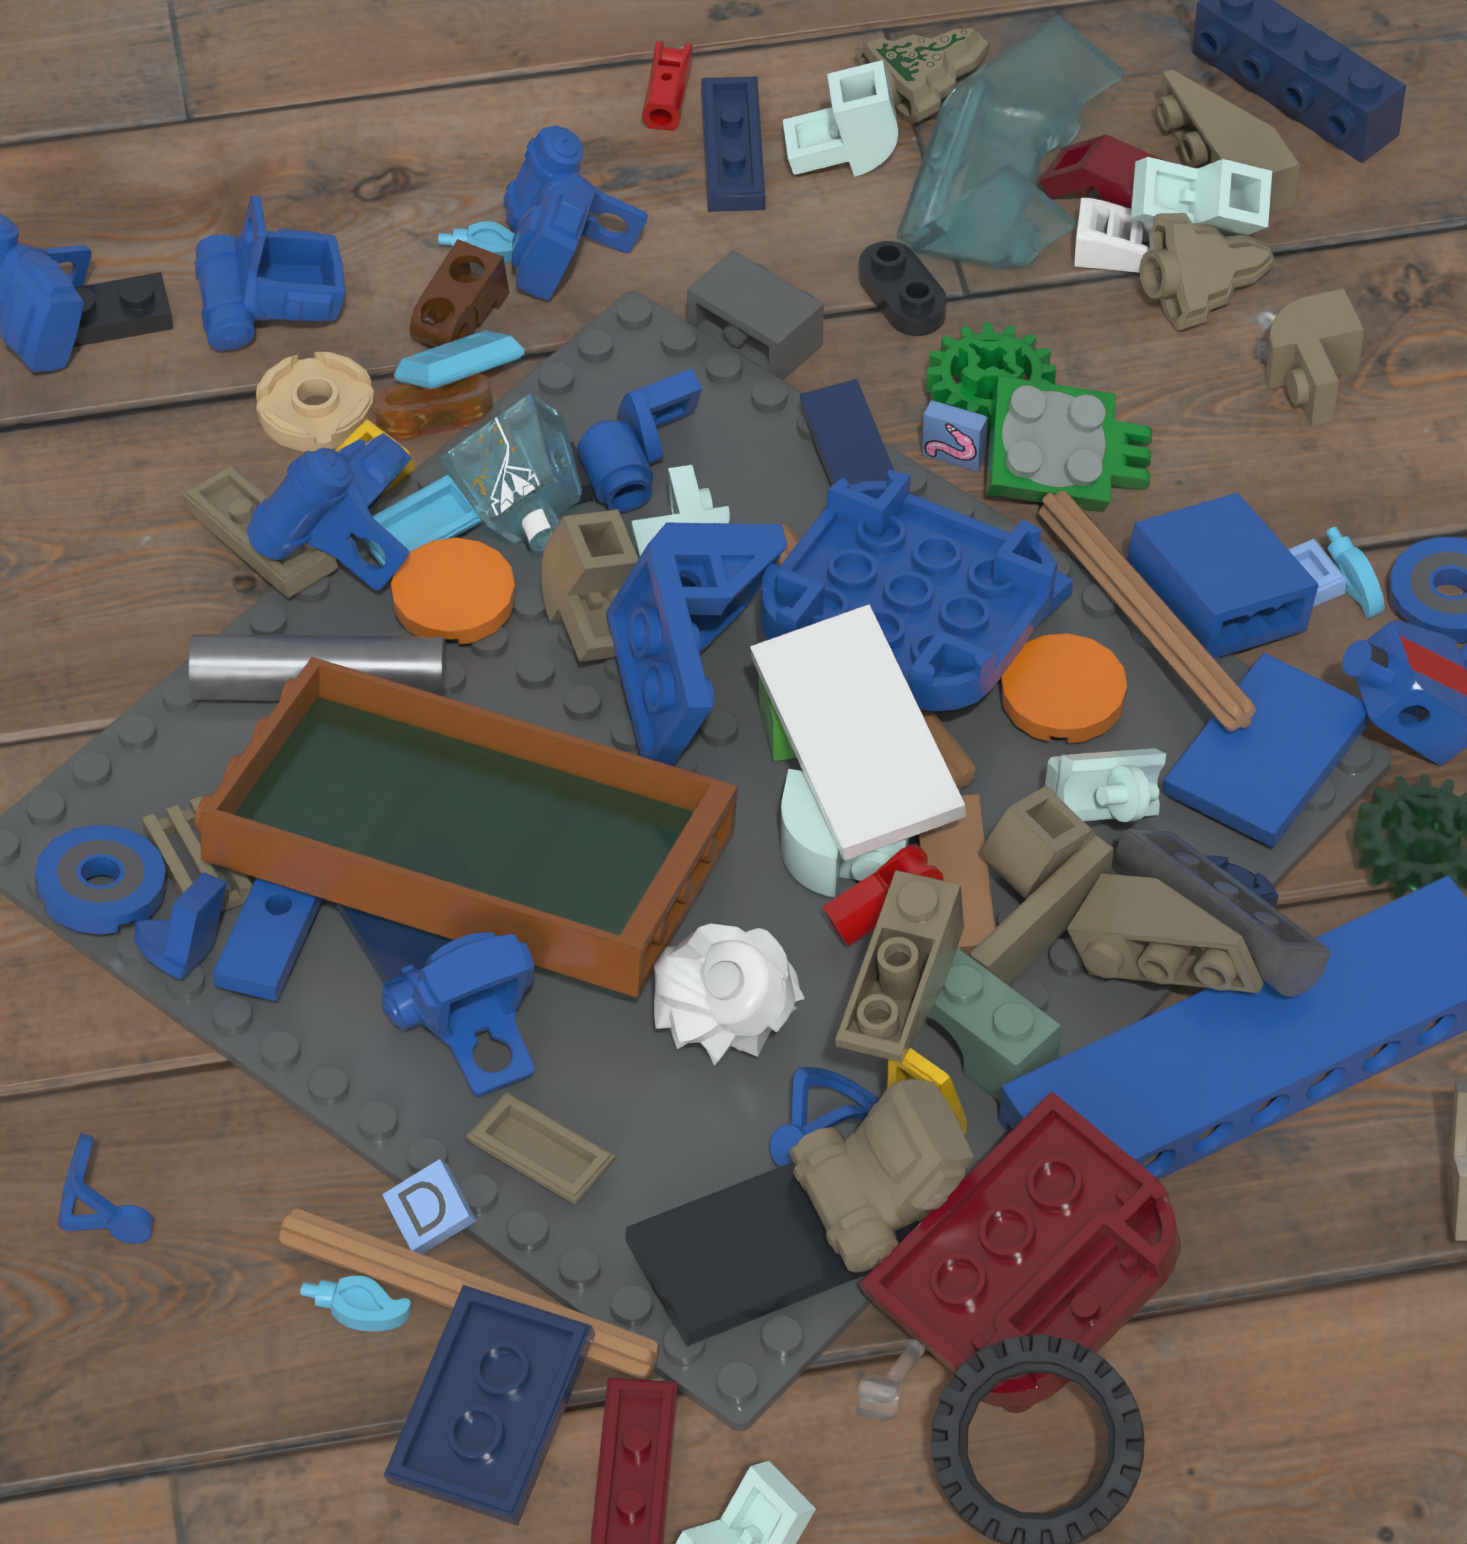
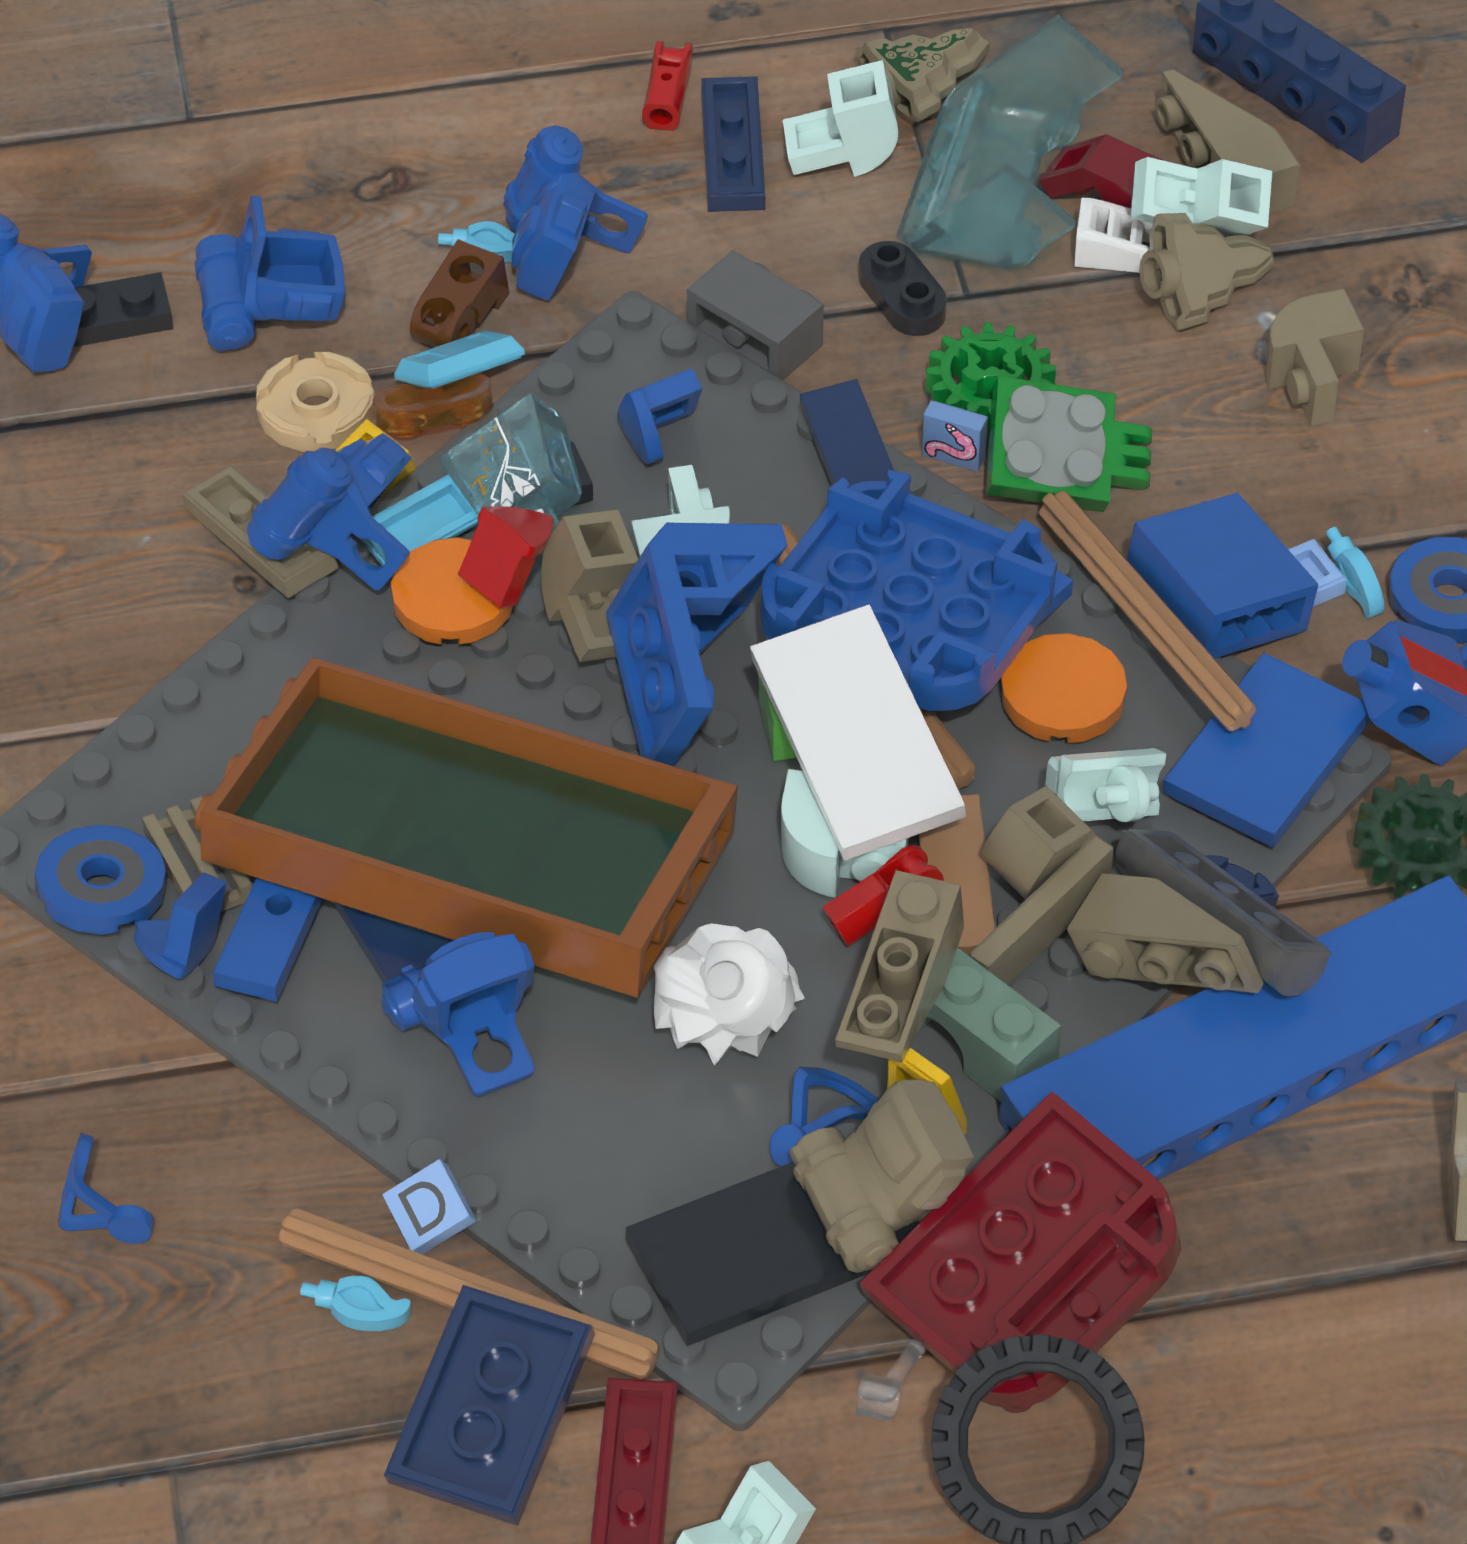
(261, 664): flat silver brick -> none
(505, 551): none -> red tile
(540, 1148): dark tan tile -> none
(616, 465): blue brick -> none

